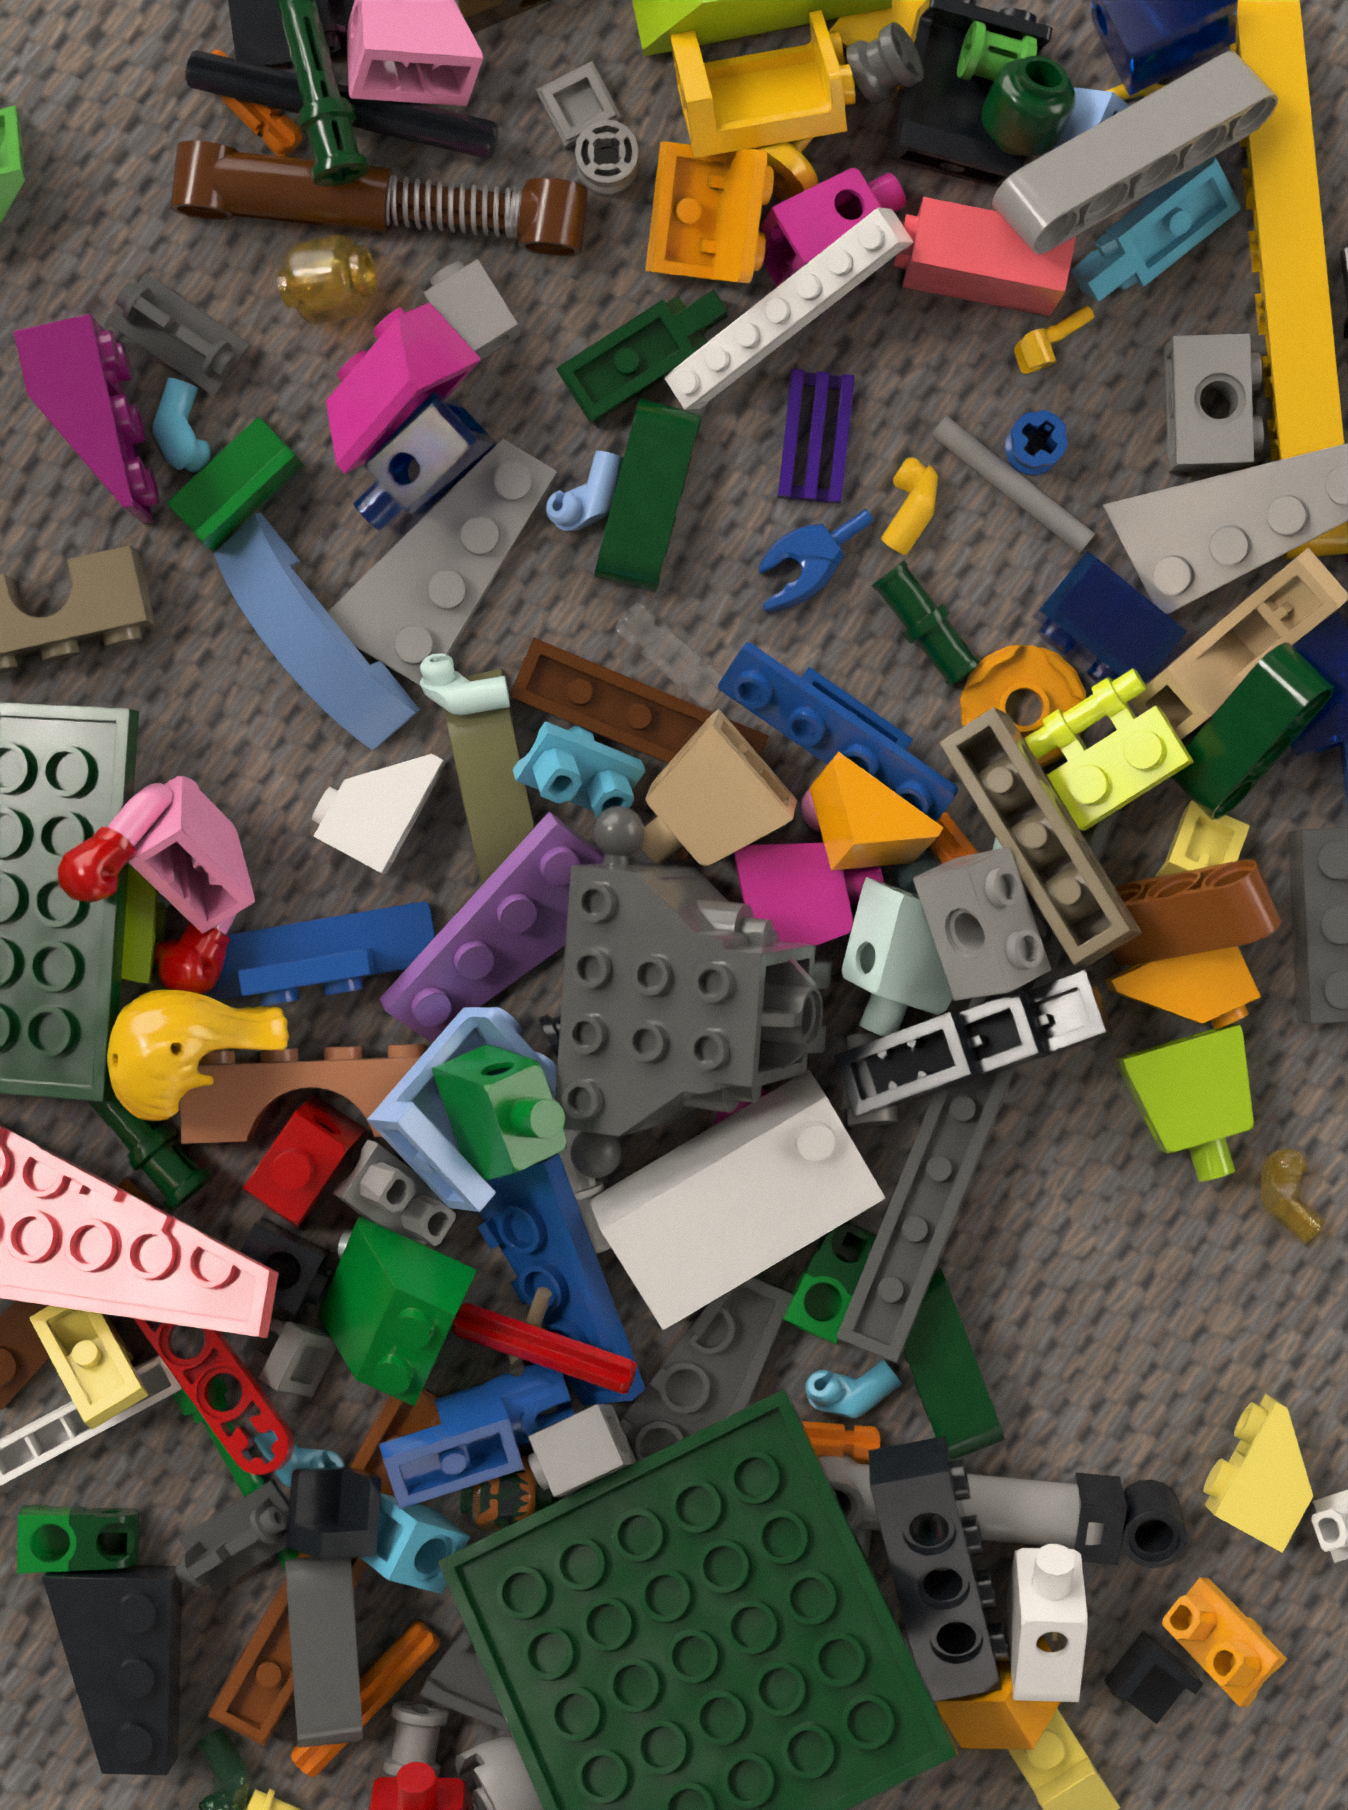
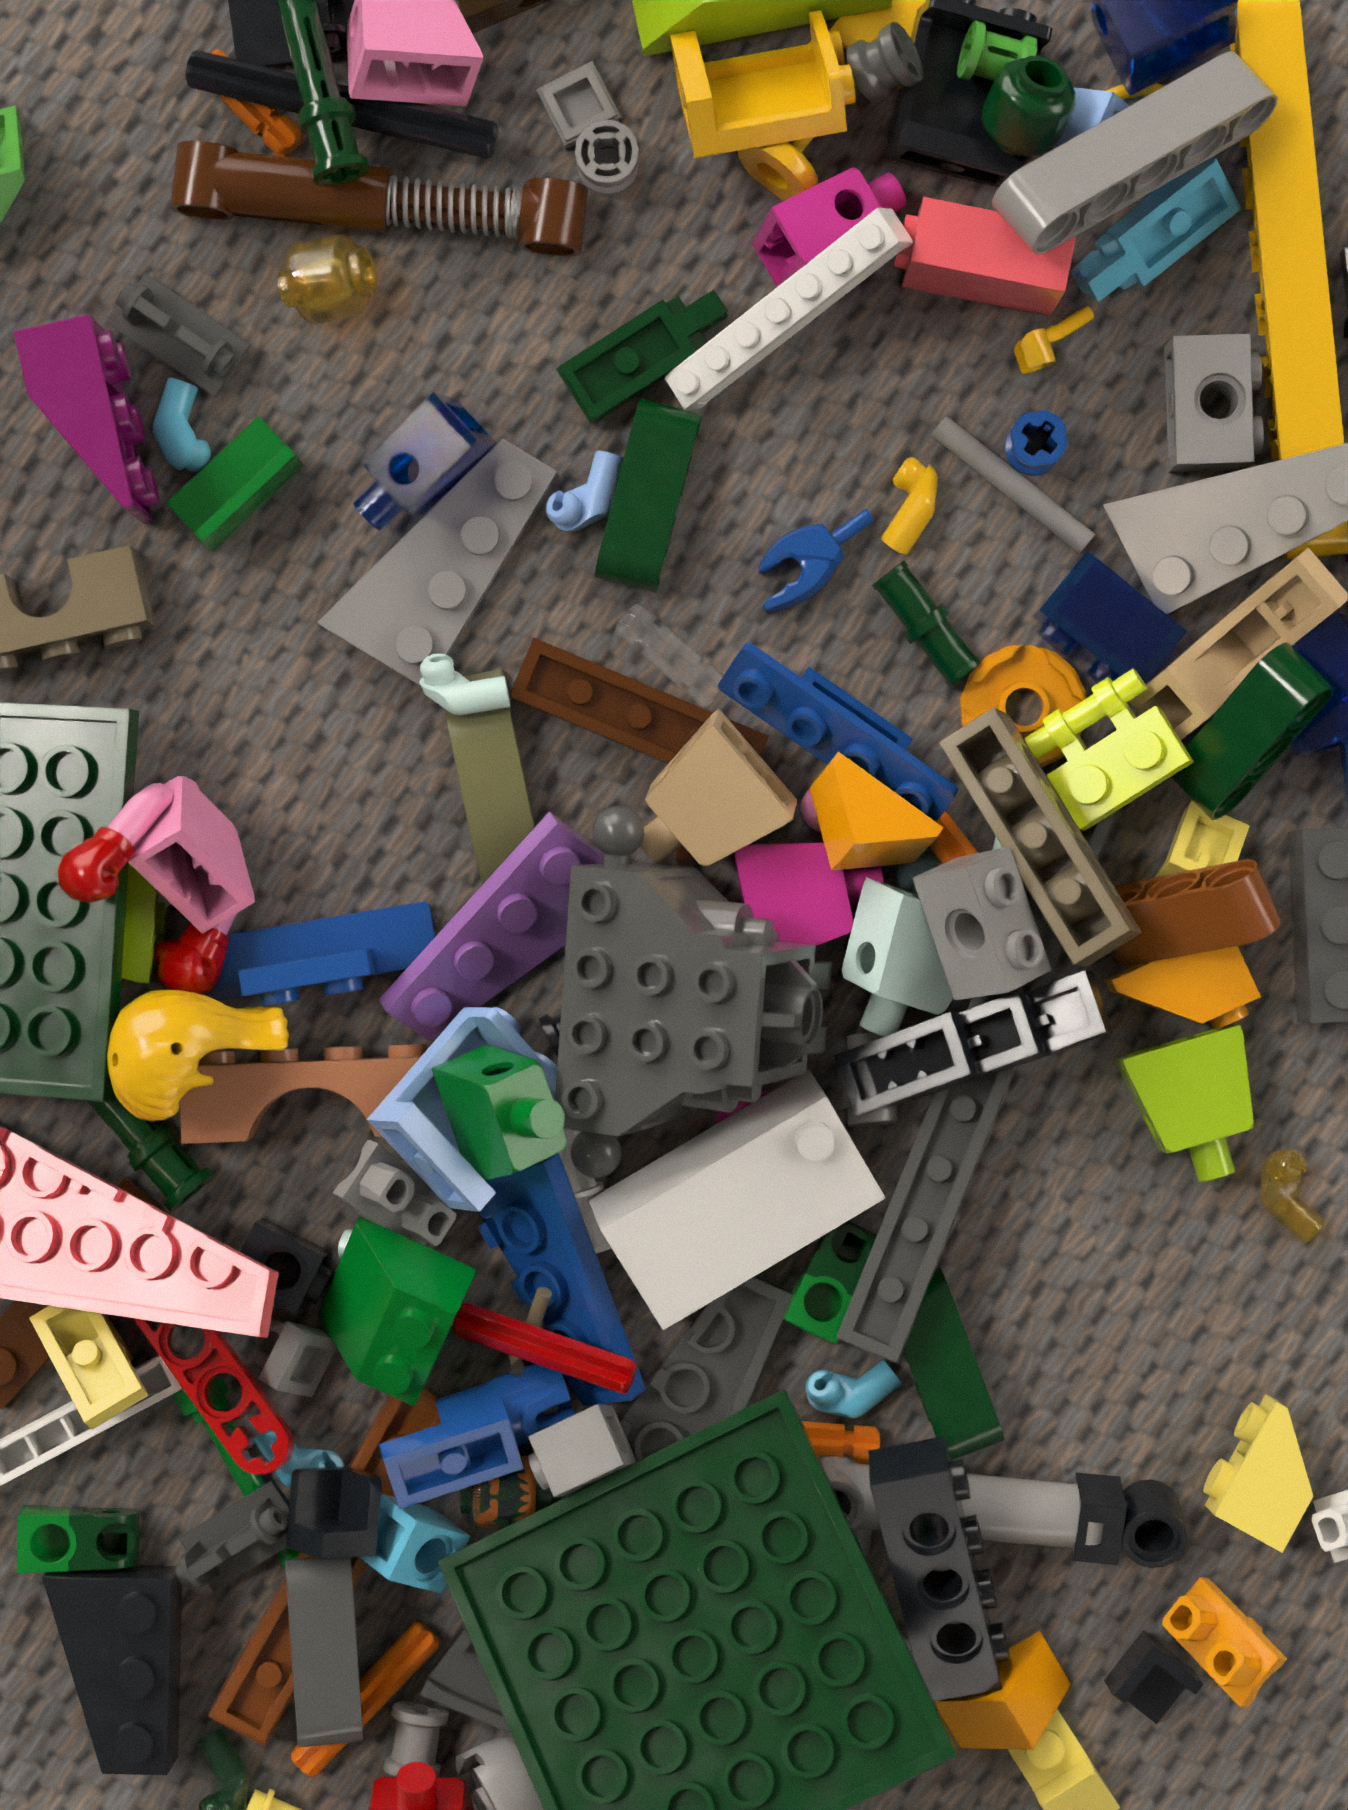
(303, 1160): red torso -> none
(307, 639): medium blue slope -> none
(377, 810): white slope -> none
(384, 386): dark pink slope -> none
(473, 307): light grey brick -> none
(579, 770): medium azure hips -> none
(708, 213): light orange bracket -> none
(822, 382): dark purple tile -> none
(1043, 1598): white torso -> none

